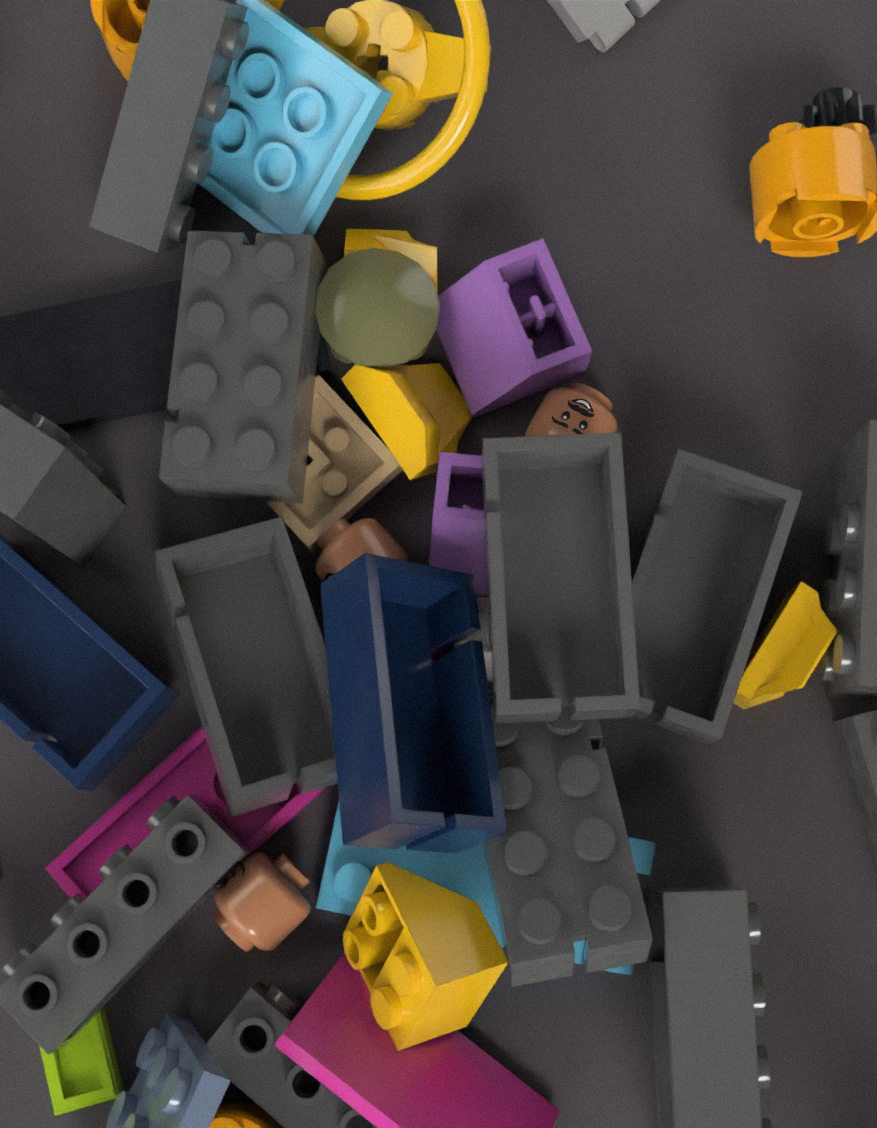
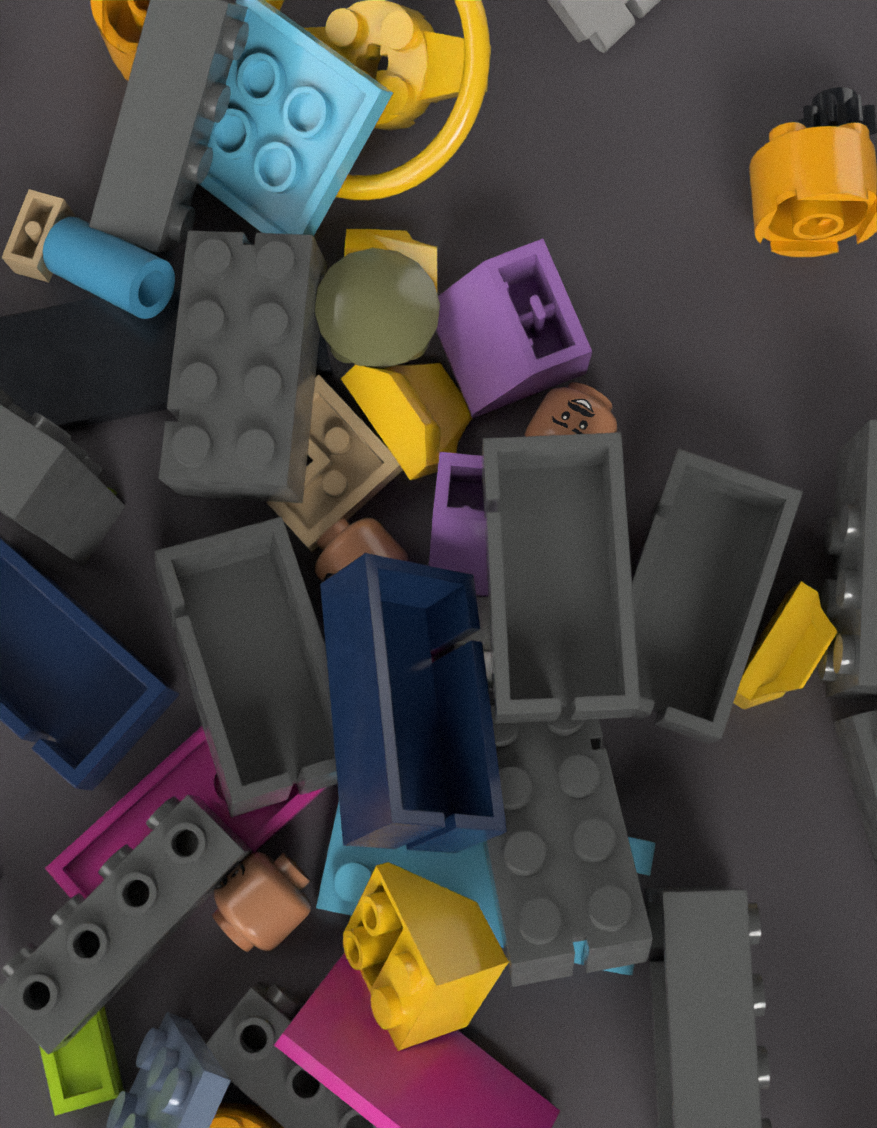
(29, 233): none -> tan piece
(109, 267): none -> dark azure brick

